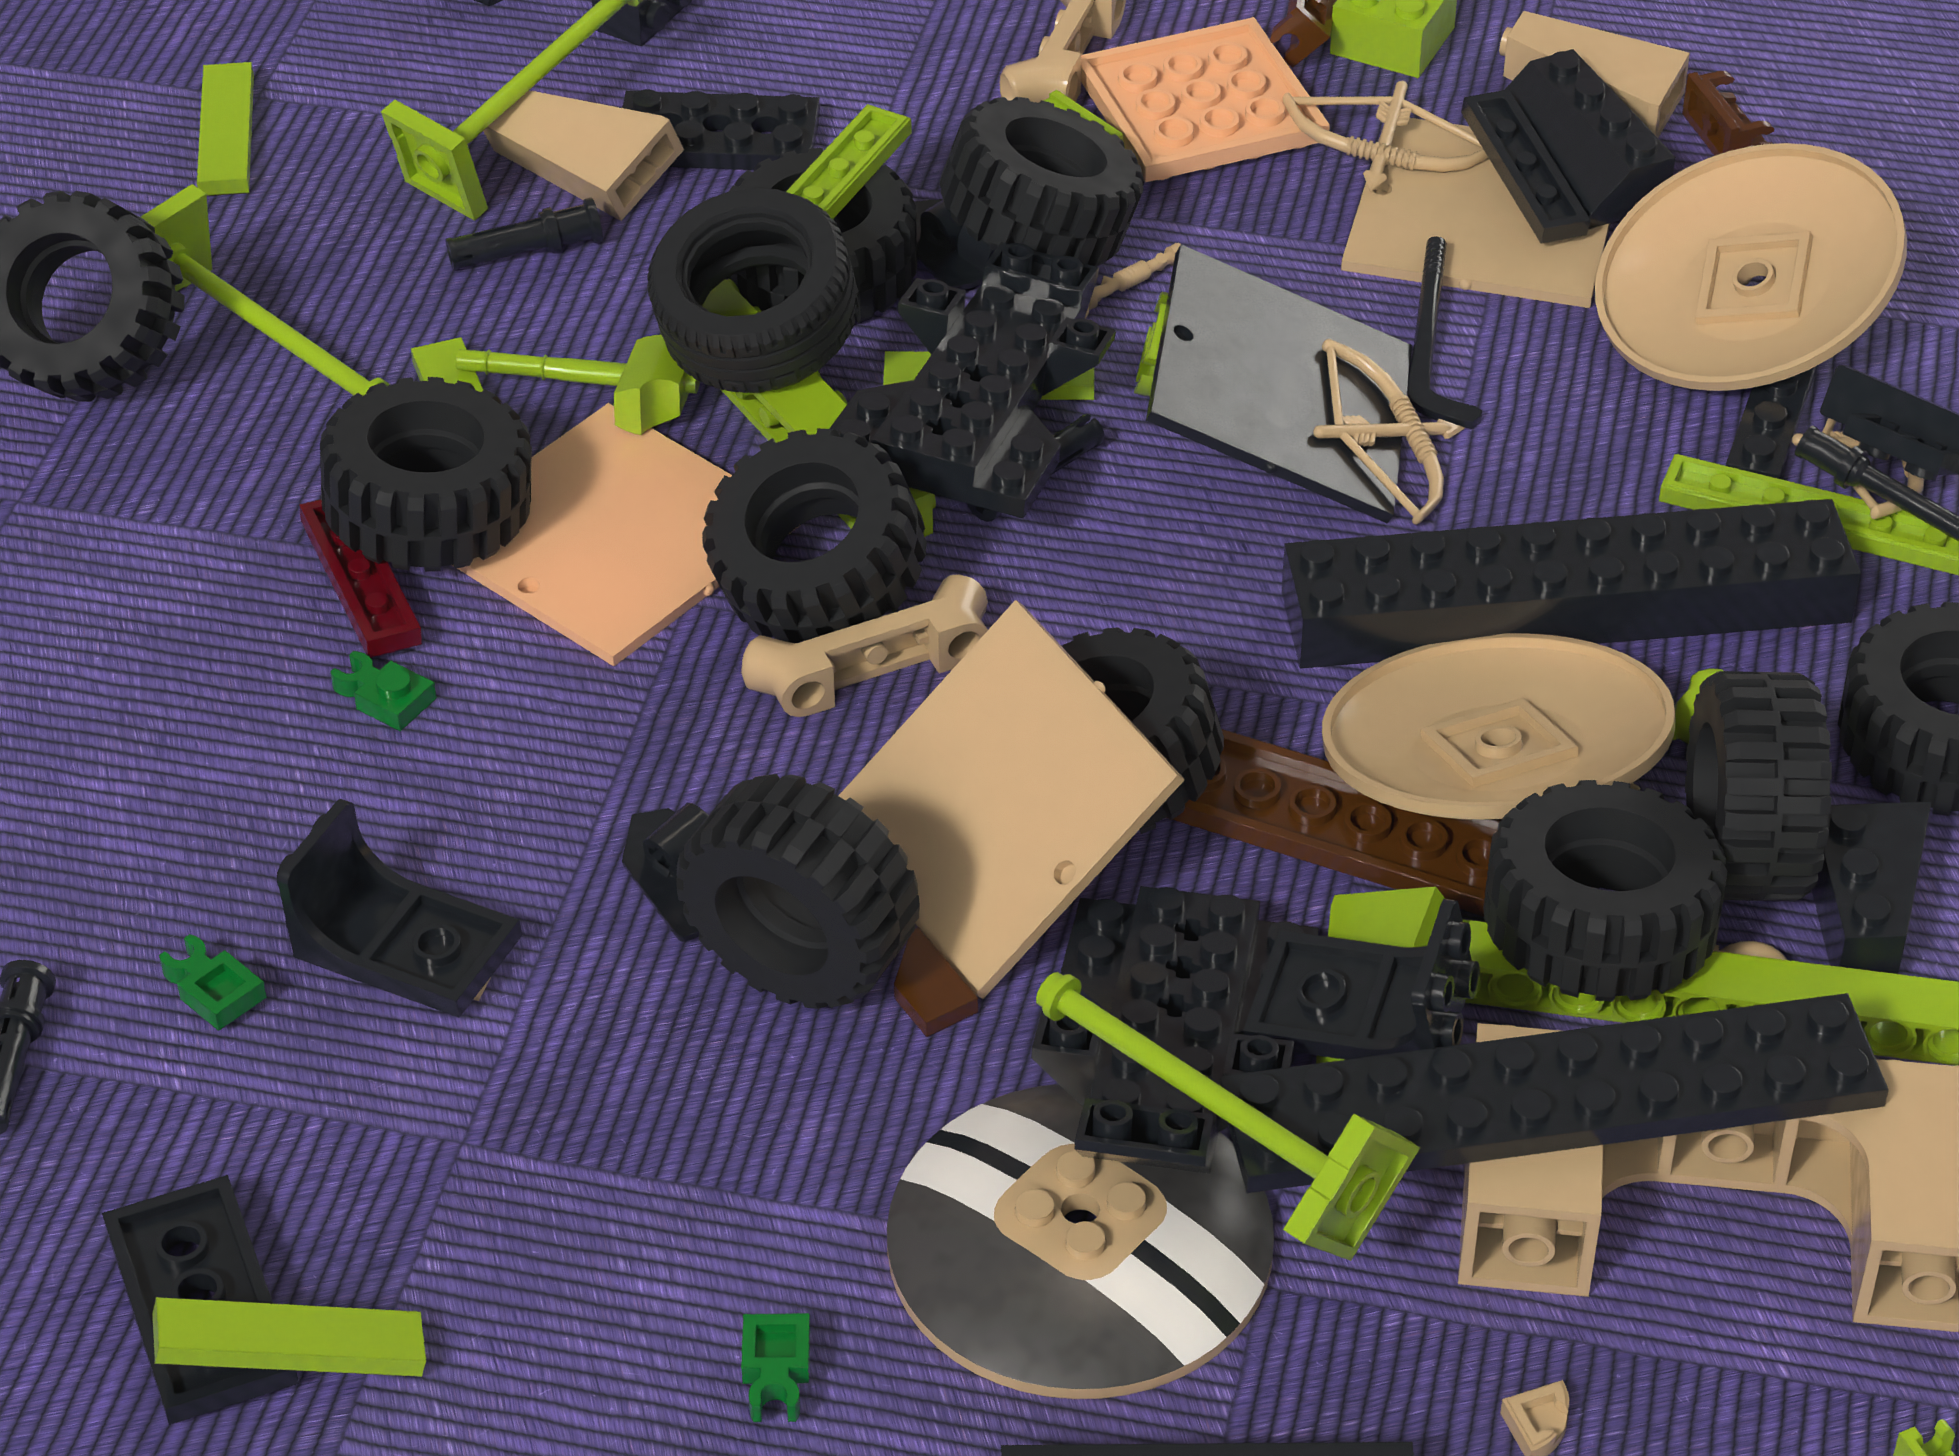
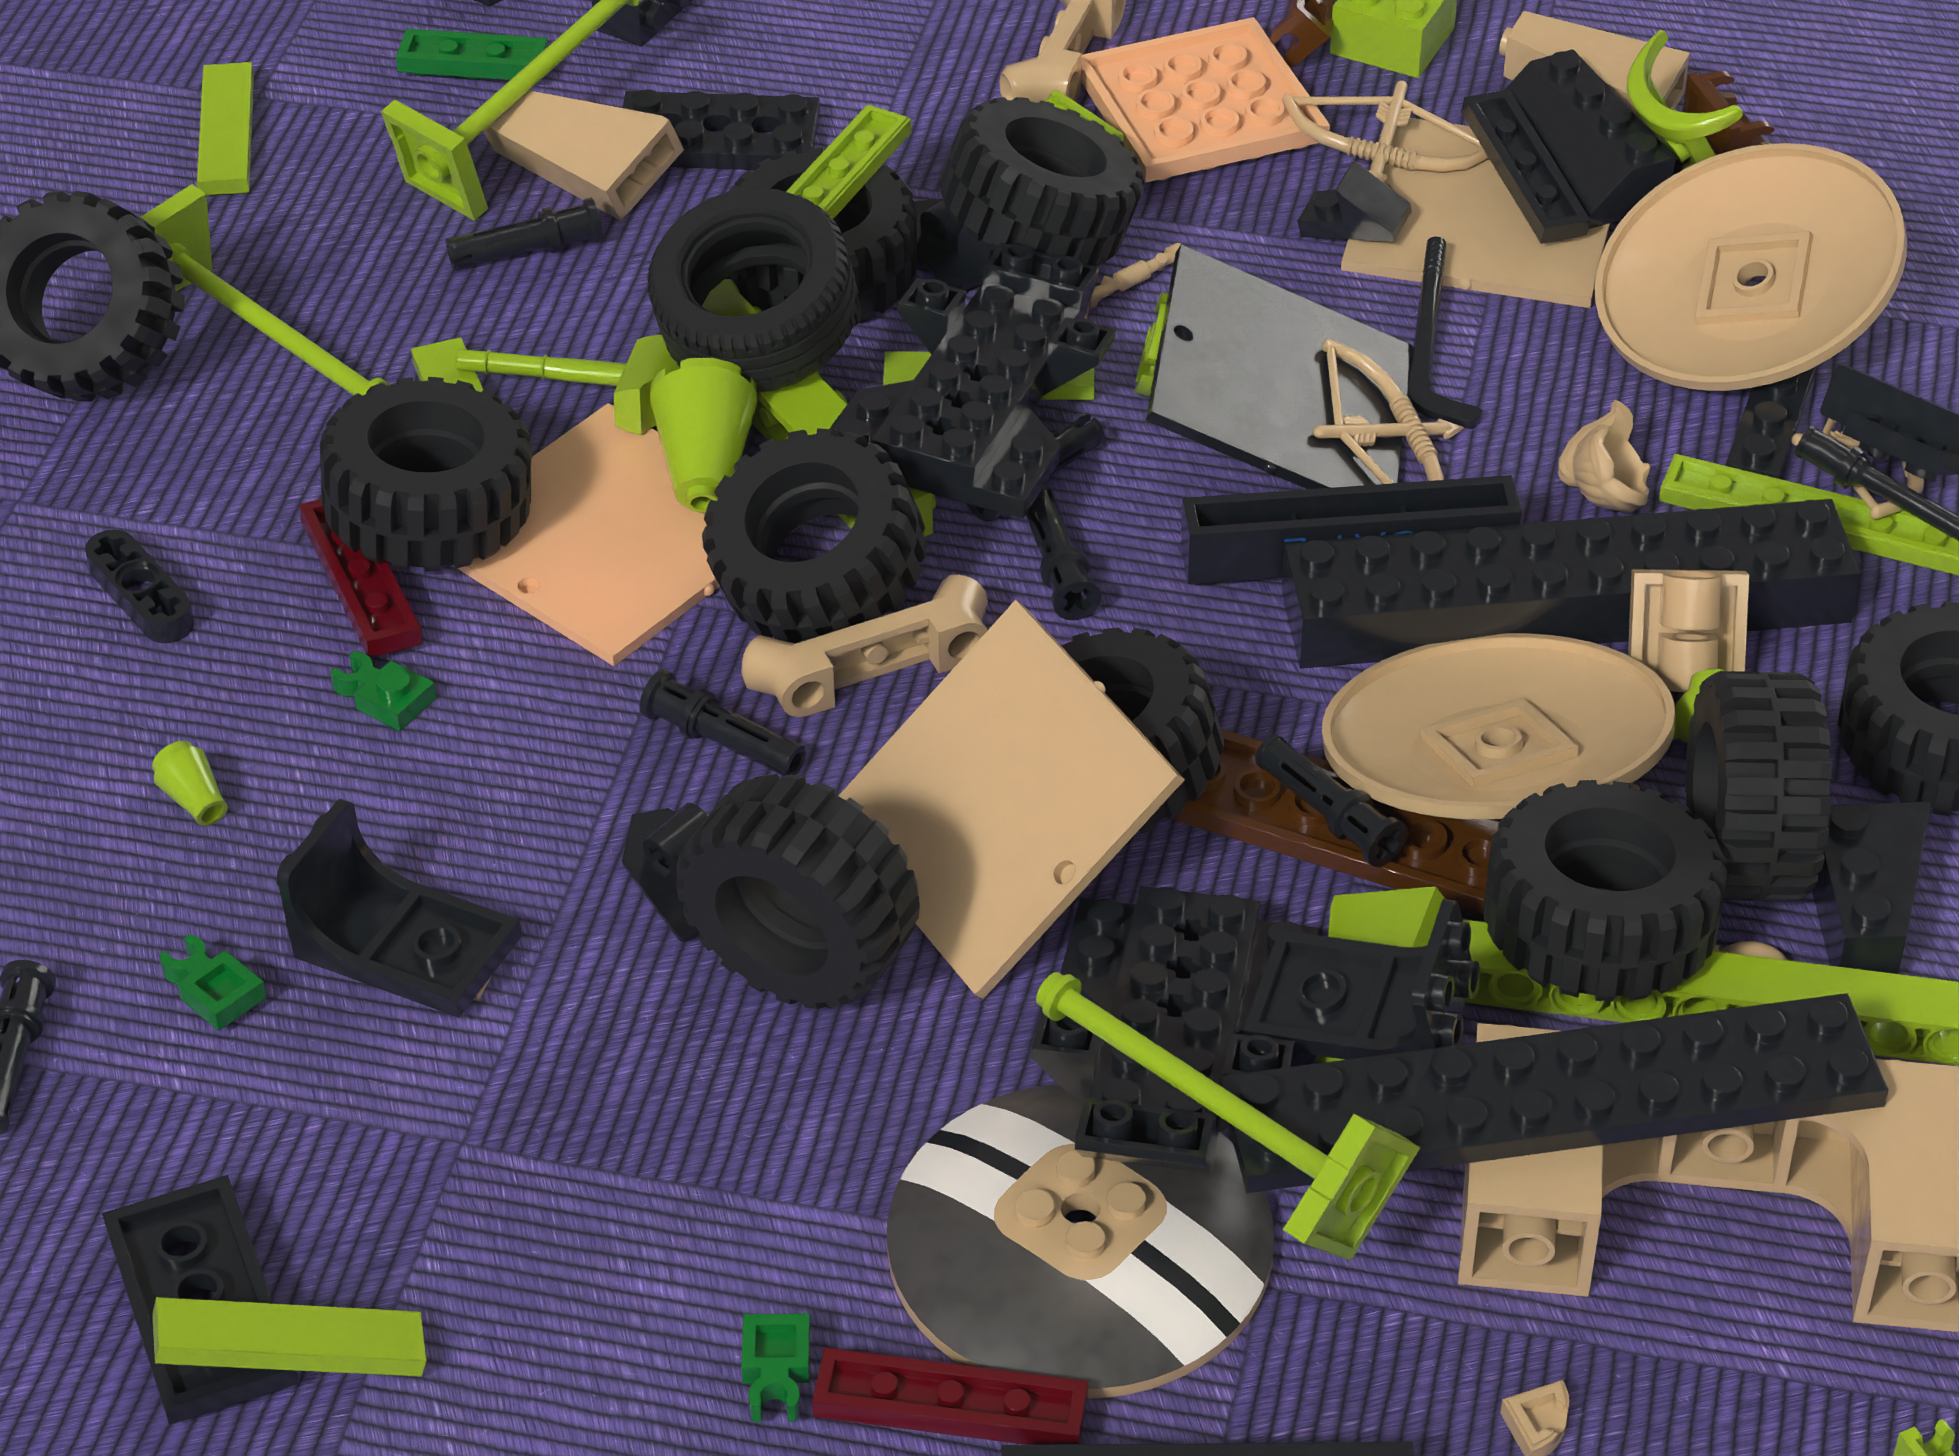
(139, 605): none -> black beam
(188, 779): none -> lime cone
(466, 54): none -> green plate
(701, 715): none -> black pin
(702, 425): none -> lime cone
(931, 988): reddish brown tile -> none
(949, 1398): none -> dark red plate
(1062, 565): none -> black pin
(1246, 533): none -> black brick
(1347, 813): none -> black pin
(1356, 210): none -> black slope
(1605, 463): none -> tan hair
(1678, 131): none -> lime piece
(1688, 622): none -> tan plate

